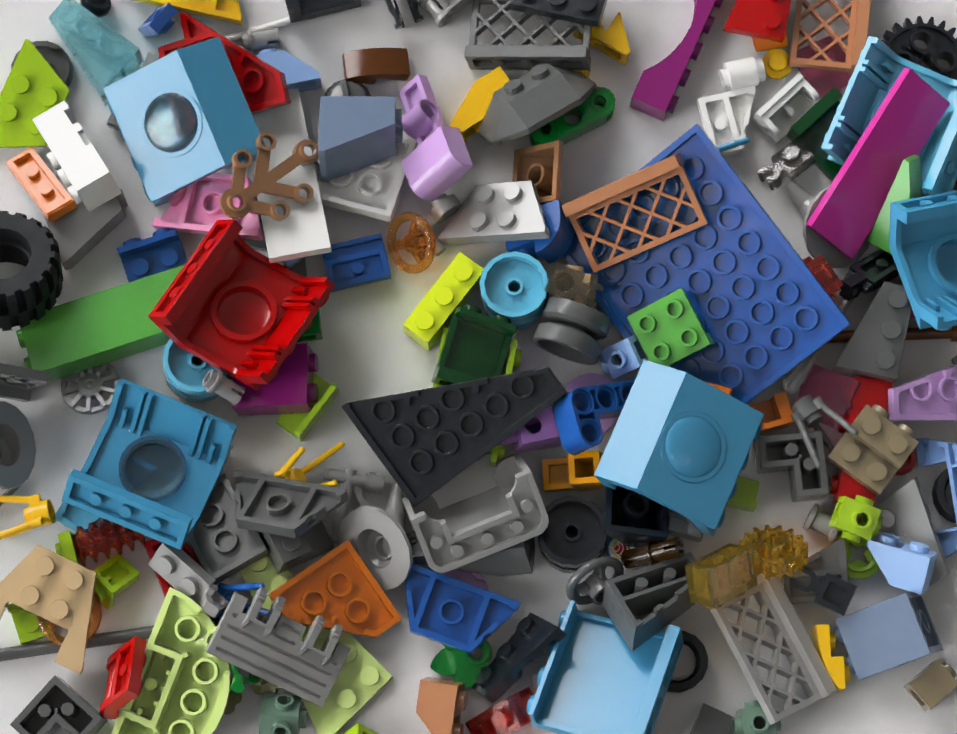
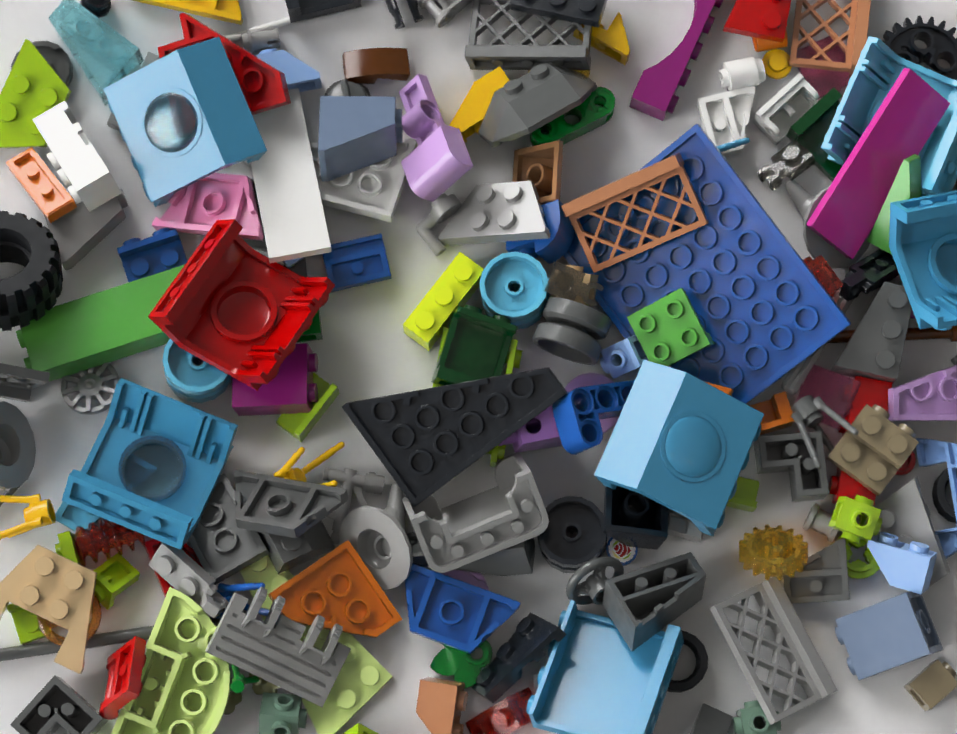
(159, 21): blue plate -> none
(224, 387): light grey pin -> none
(266, 181): medium nougat plant -> none
(417, 241): clear orange piece -> none
(572, 472): light orange brick -> none
(652, 553): dark brown axle -> none
(721, 575): clear yellow brick -> none
(825, 644): yellow slope -> none
(832, 592): black plate -> none

